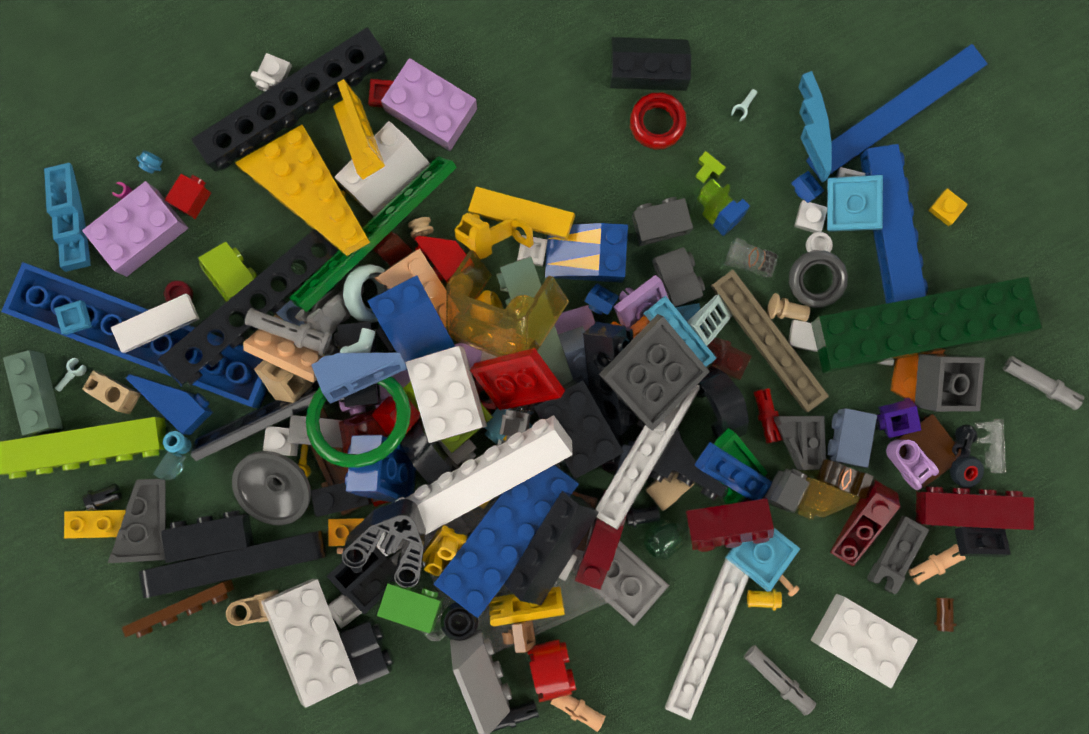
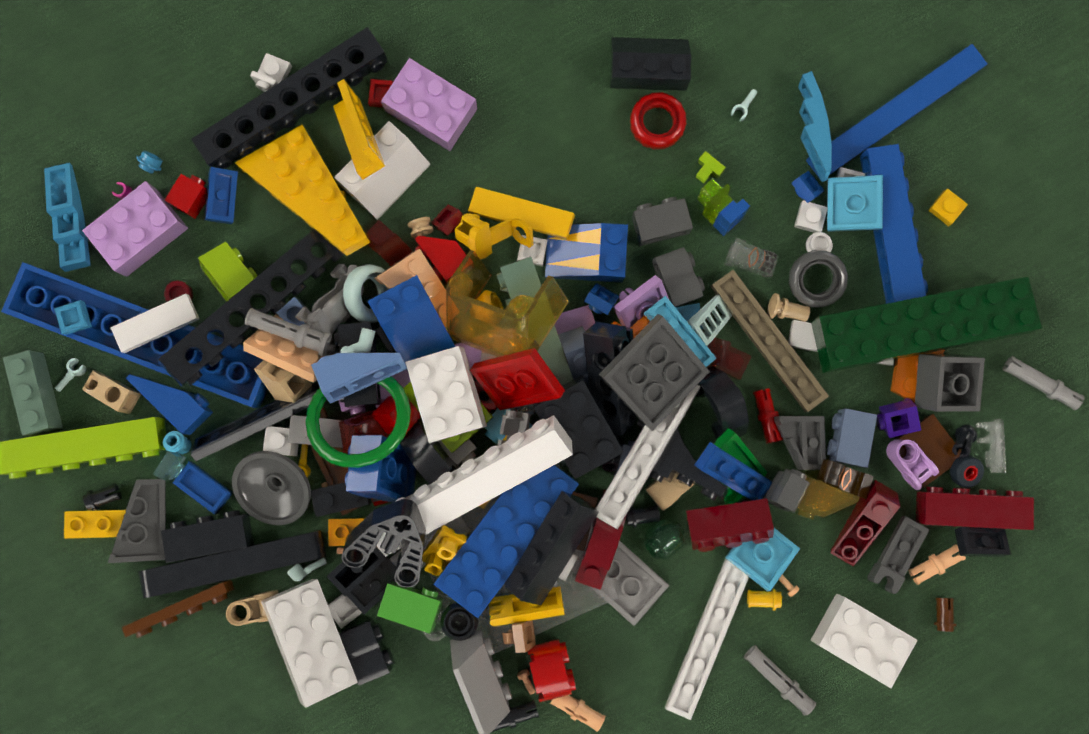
(202, 487): none -> blue tile
(221, 195): none -> blue plate
(297, 573): none -> light aqua hand
(375, 231): green tile -> none
(447, 220): none -> dark red plate
(523, 675): none -> light nougat piece

